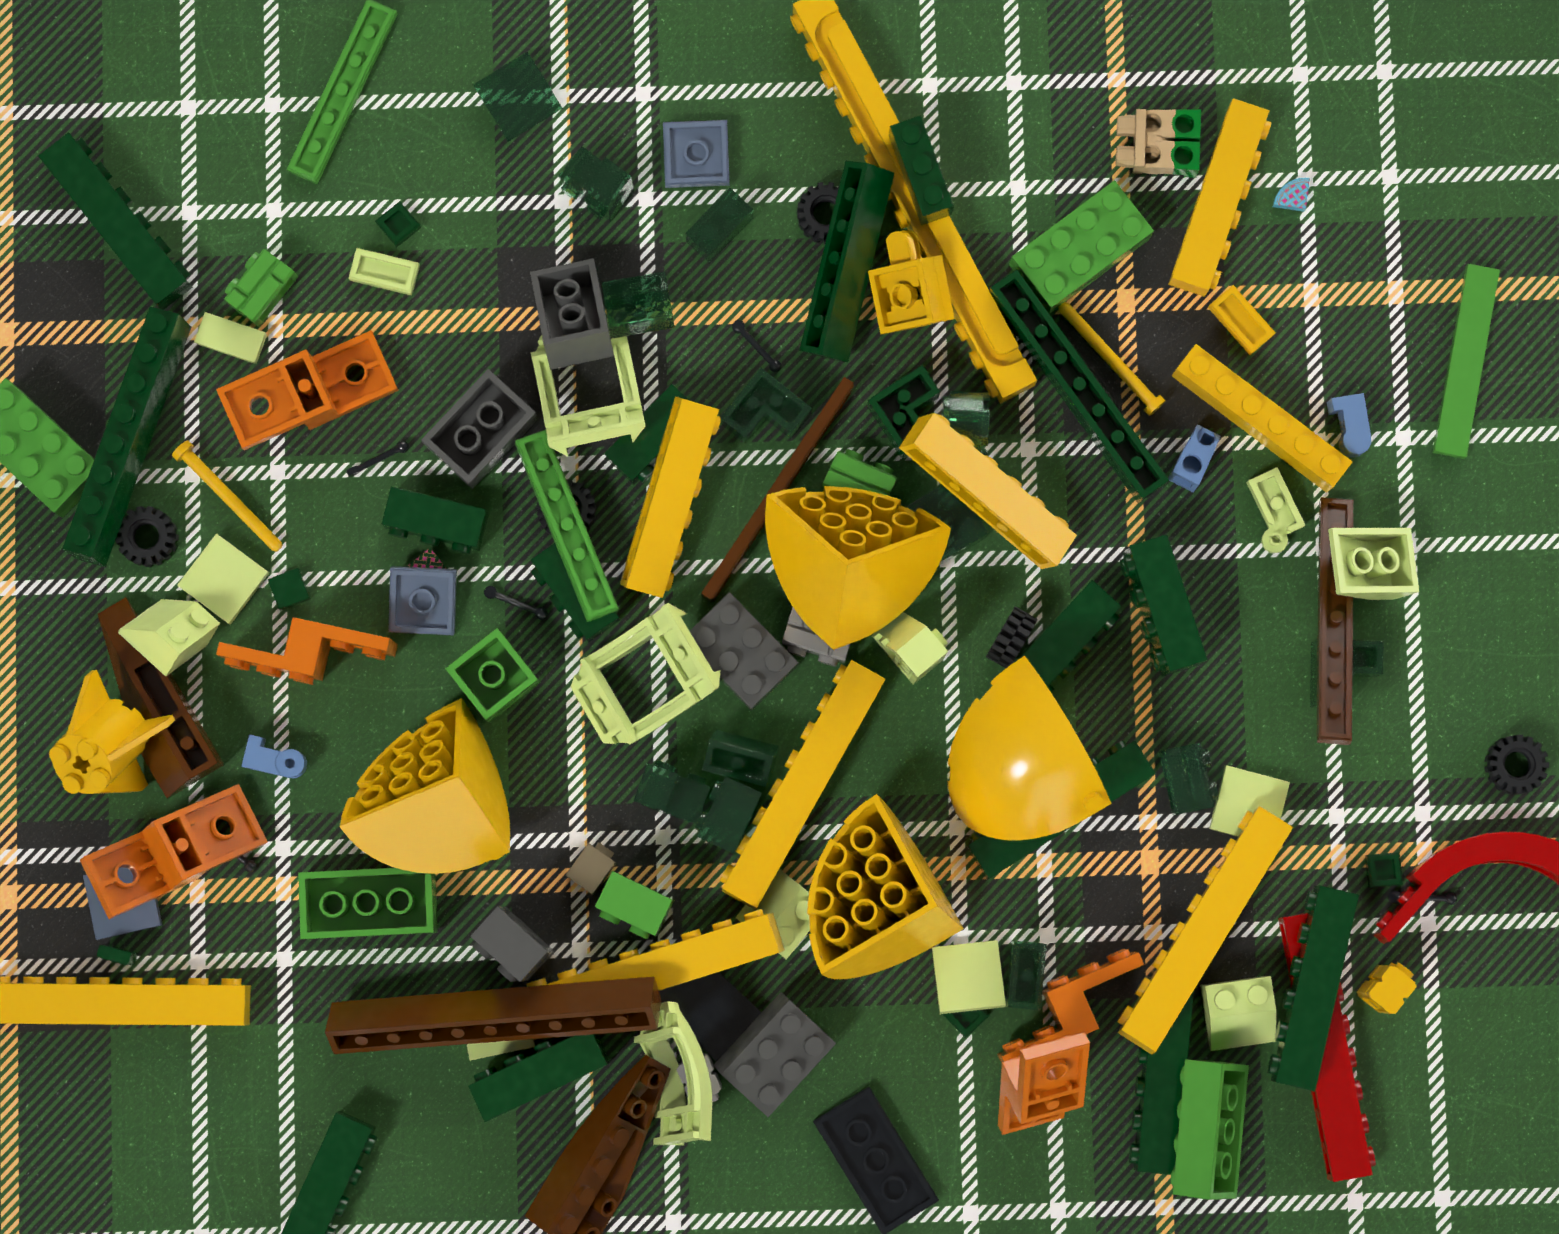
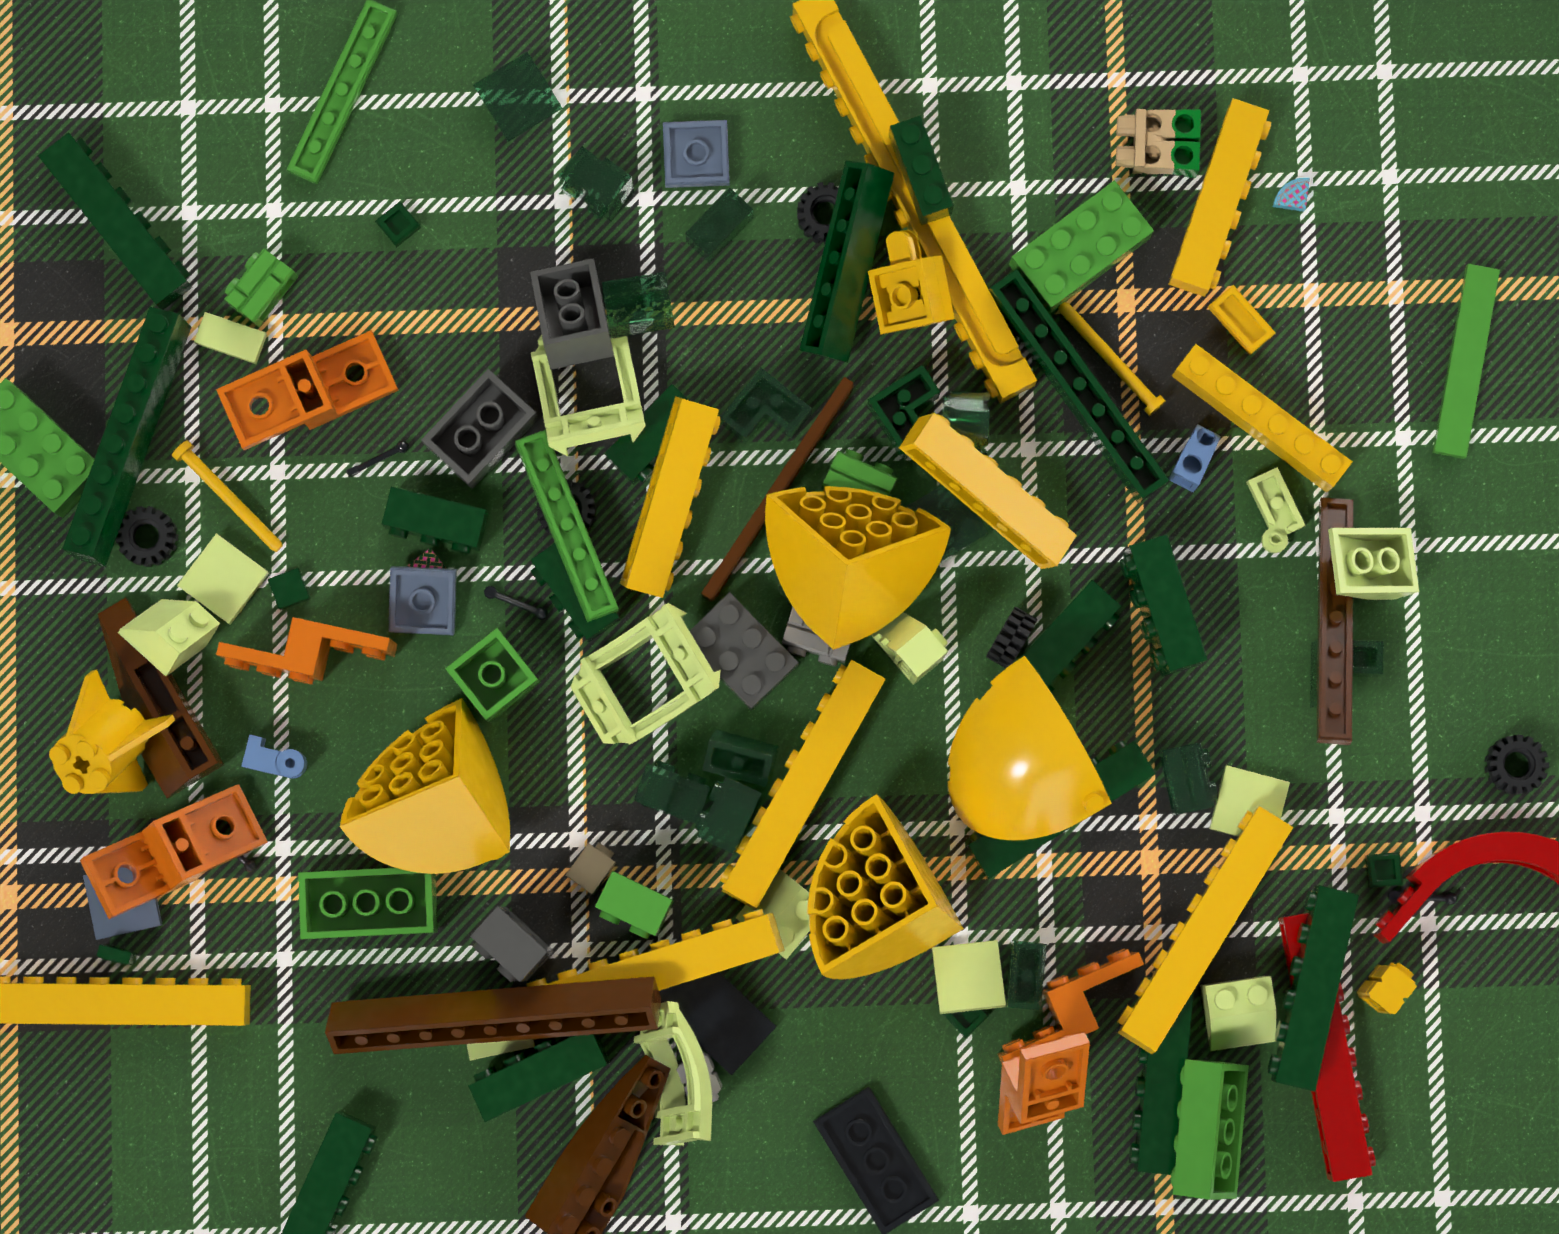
(384, 271): yellowish green tile -> none
(739, 327): black hinge -> none
(774, 1054): dark grey brick -> none
(1353, 423): medium blue leg -> none

